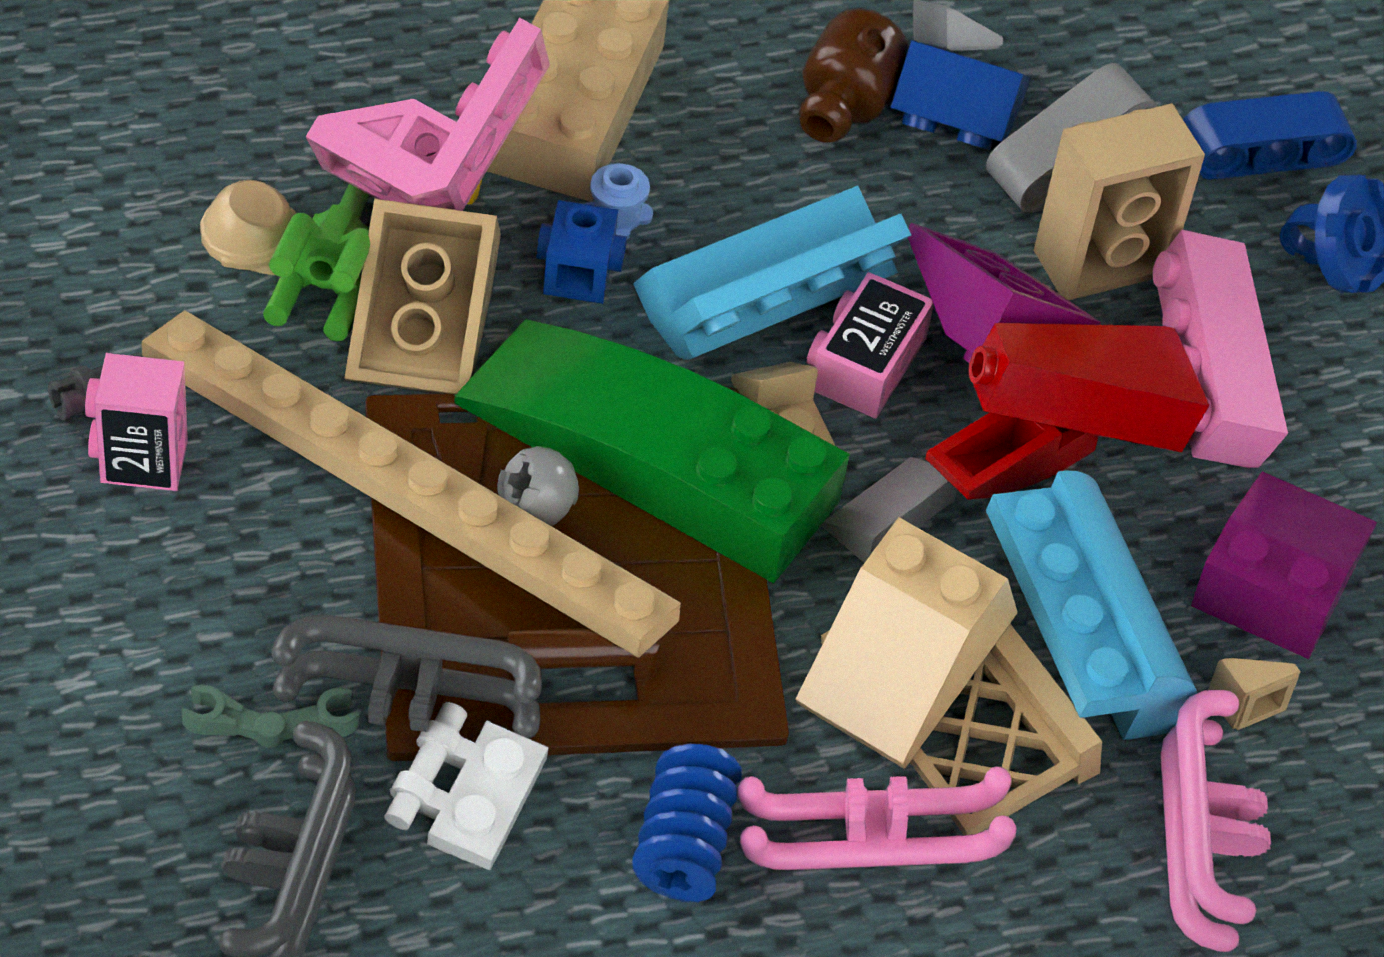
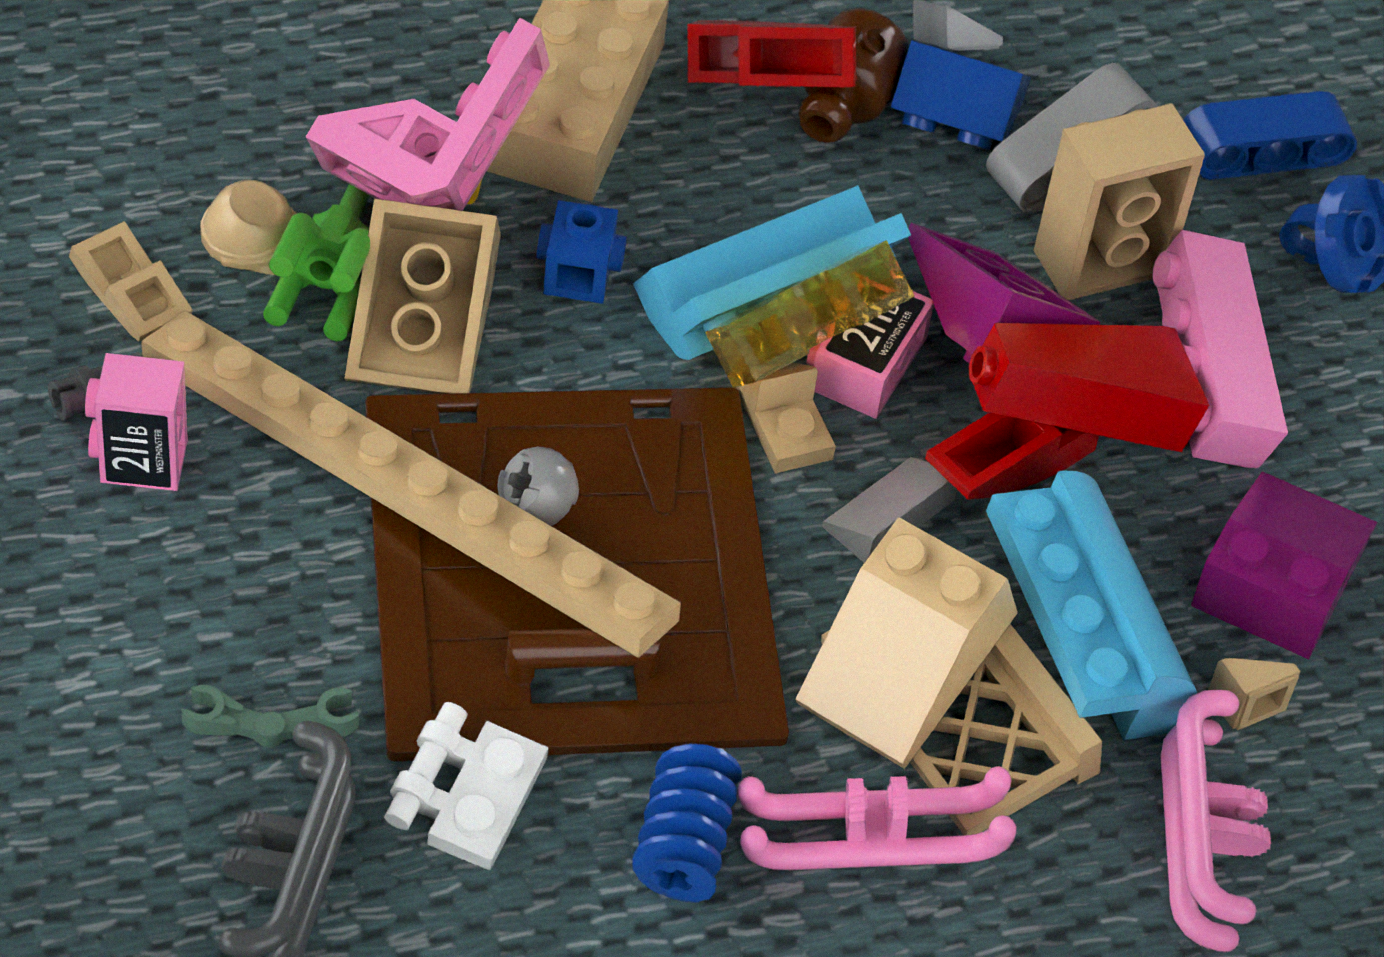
(127, 281): none -> tan slope
(408, 662): dark grey piece -> none
(624, 189): light blue brick -> none
(664, 441): green slope -> none
(771, 53): none -> red slope
(809, 313): none -> clear yellow arch

